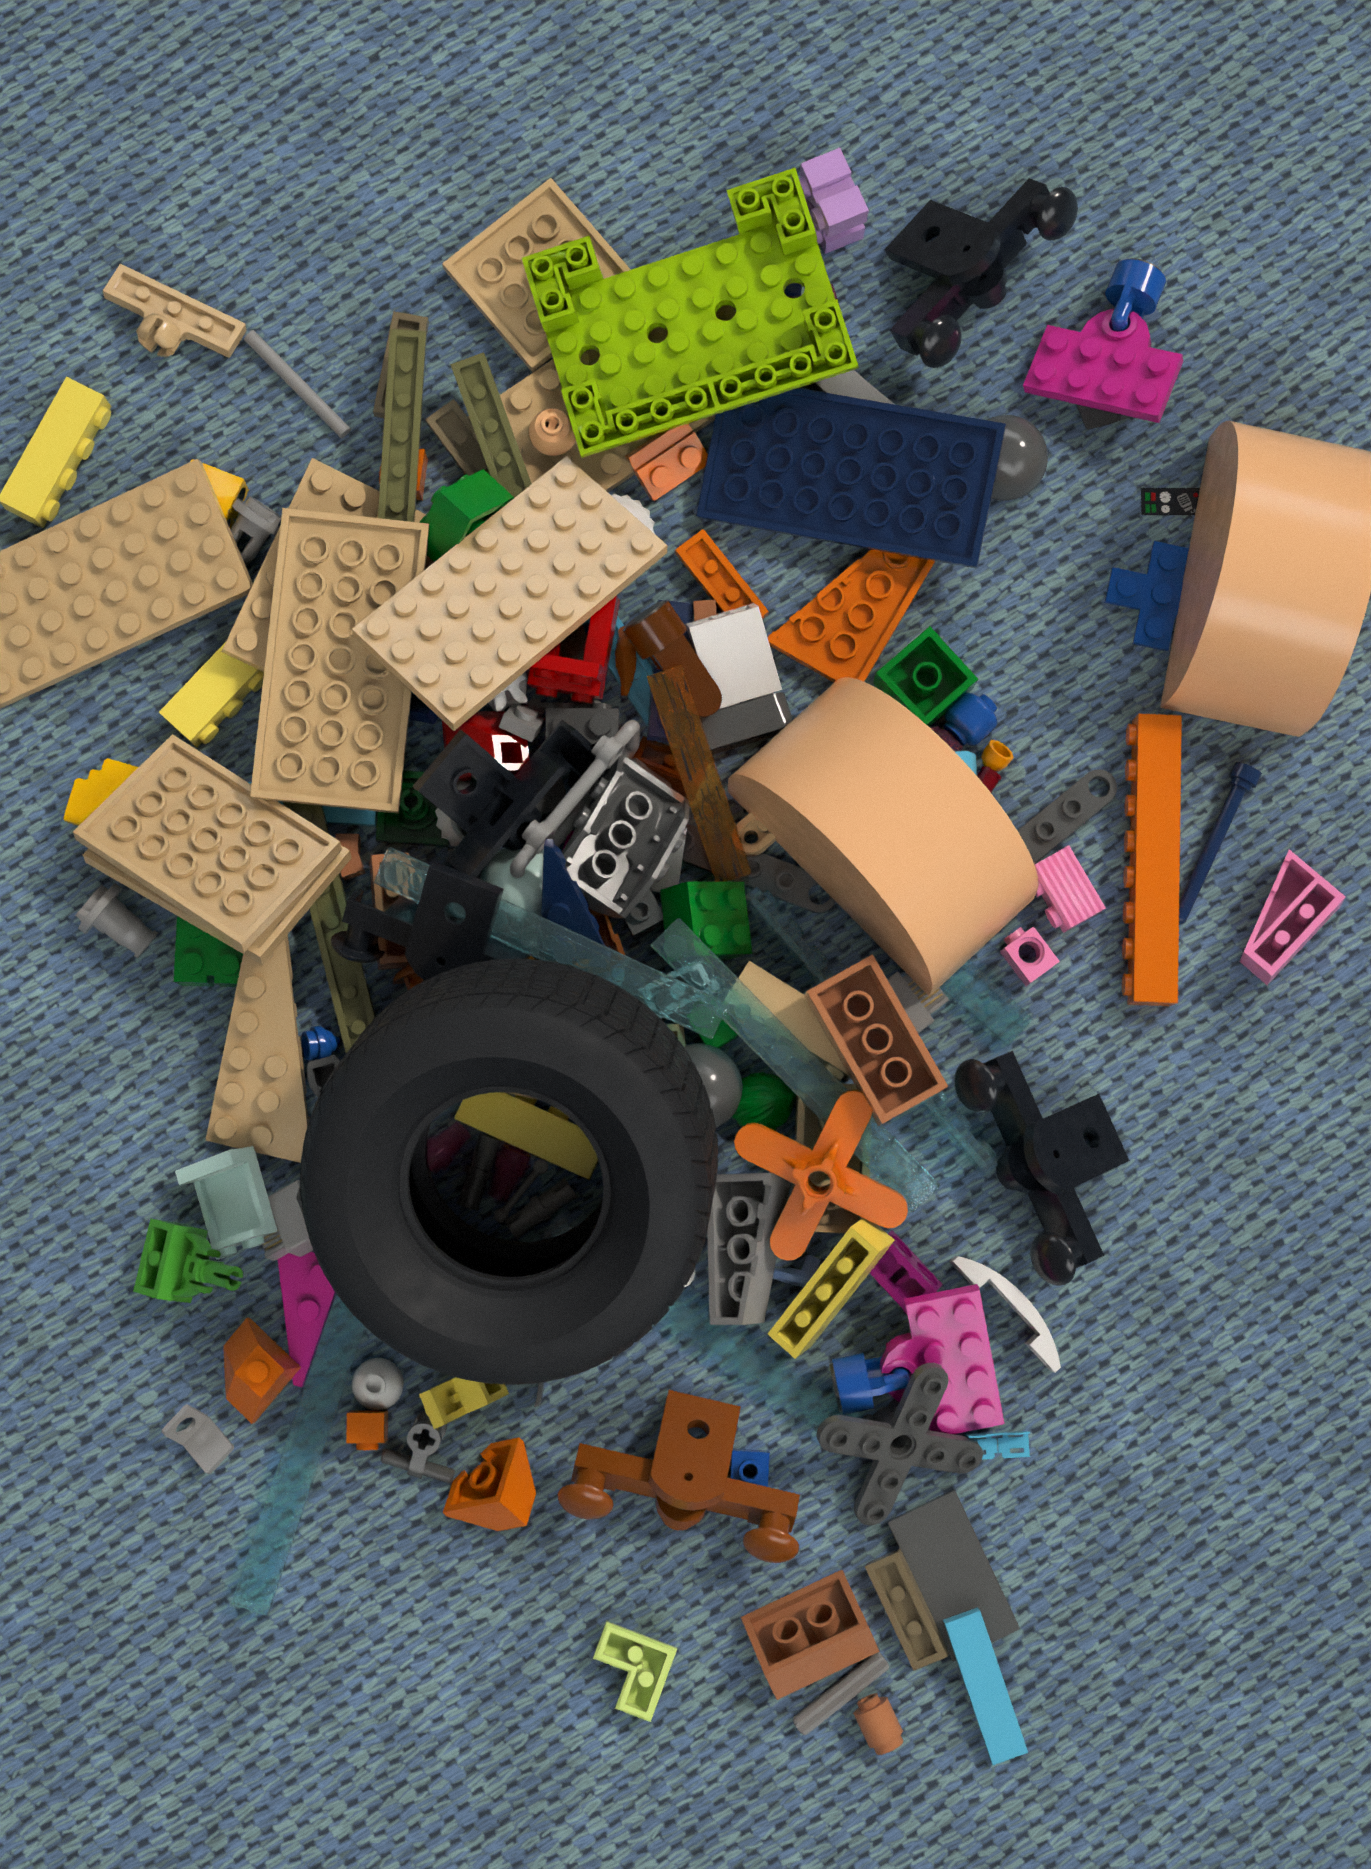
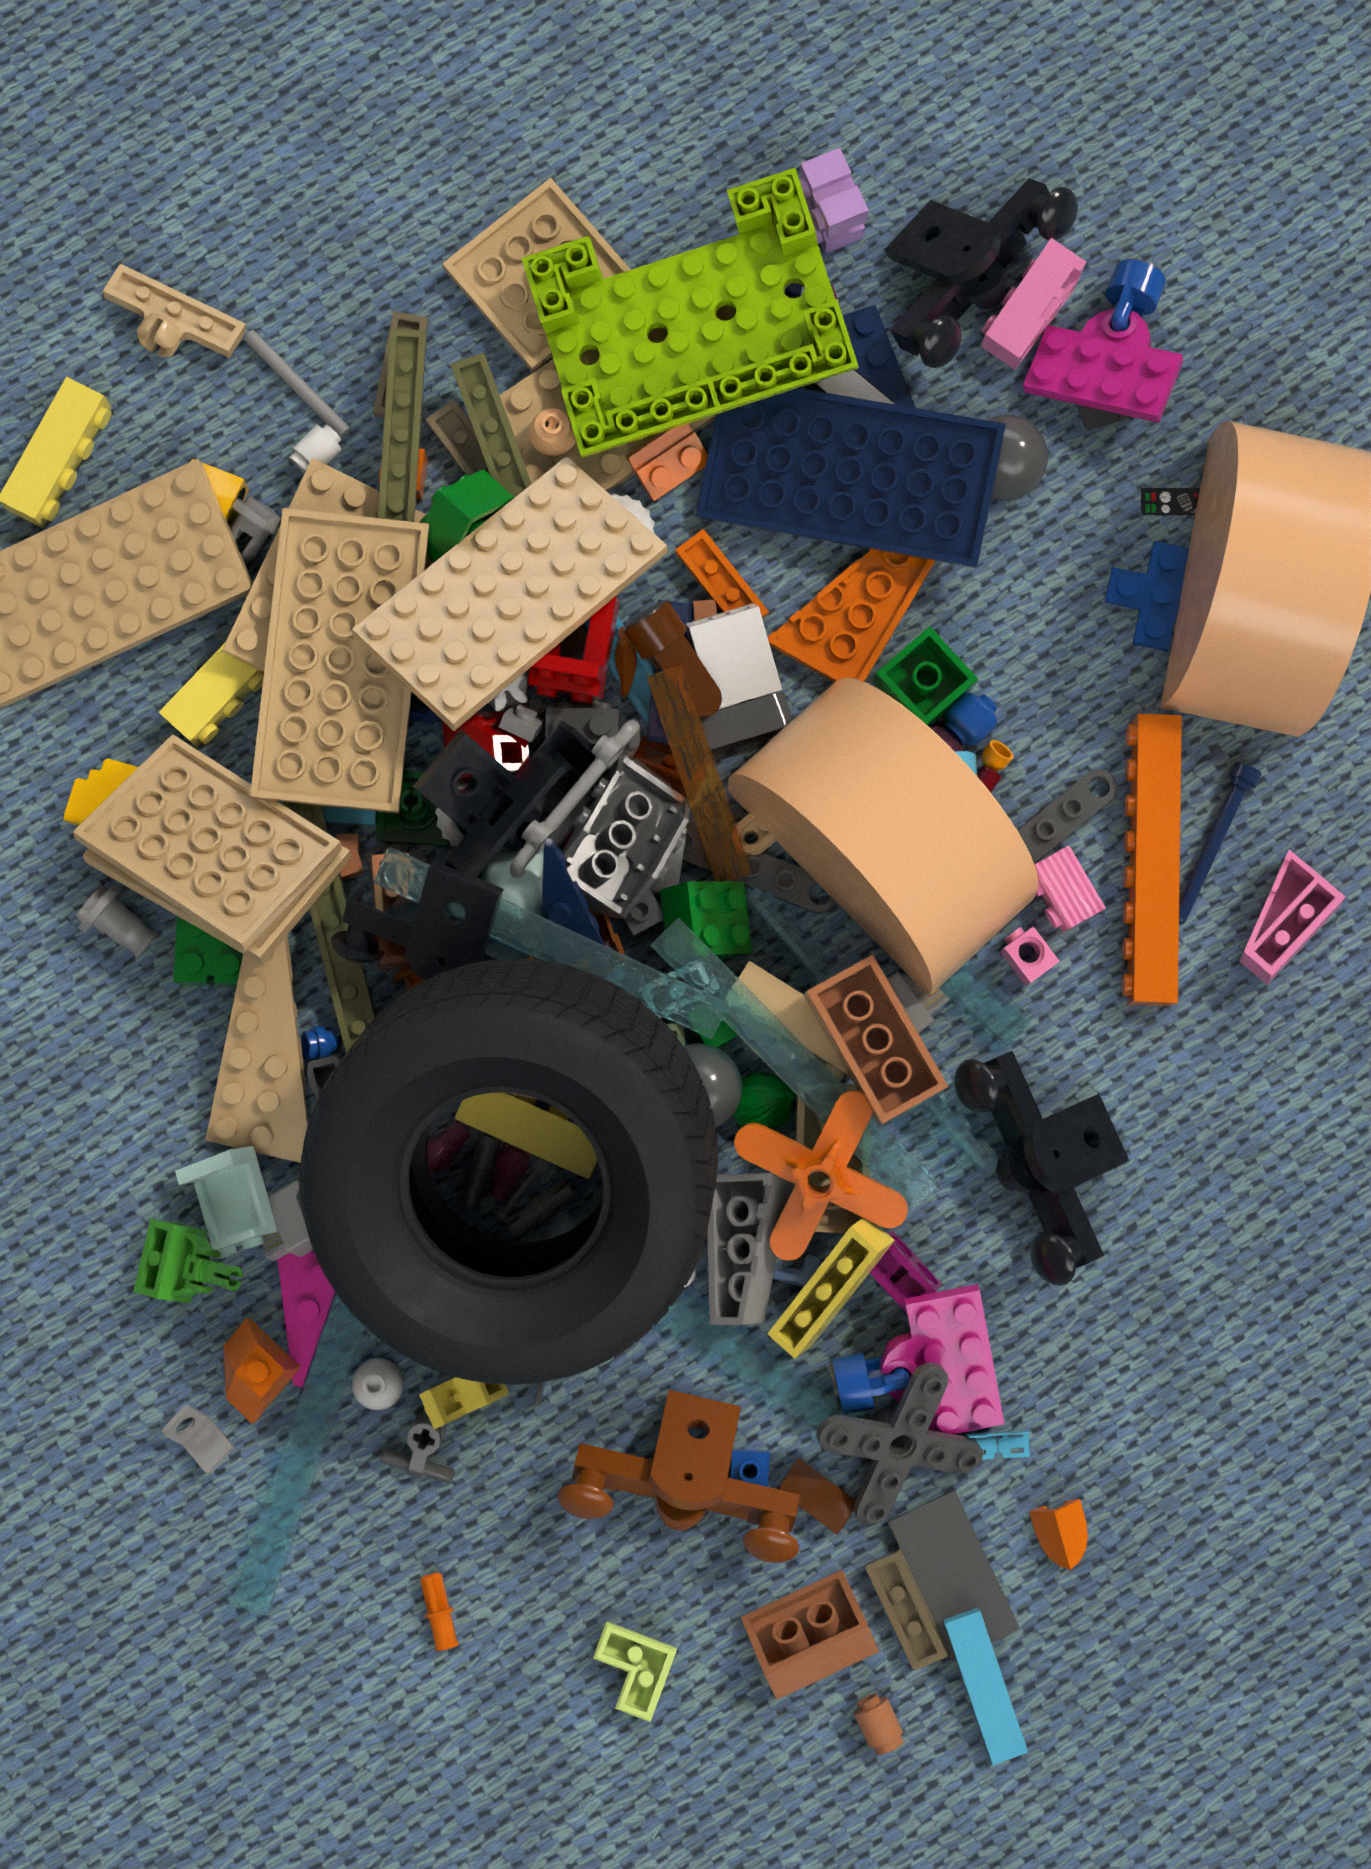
(316, 444): none -> white brick
(367, 1428): orange plate -> none
(438, 1611): none -> orange axle
(497, 1491): orange slope -> none
(818, 1495): none -> reddish brown slope
(840, 1693): light grey axle -> none
(876, 356): none -> dark blue wing
(1032, 304): none -> bright pink wedge
(1041, 1342): white slope -> none
(1062, 1532): none -> orange brick

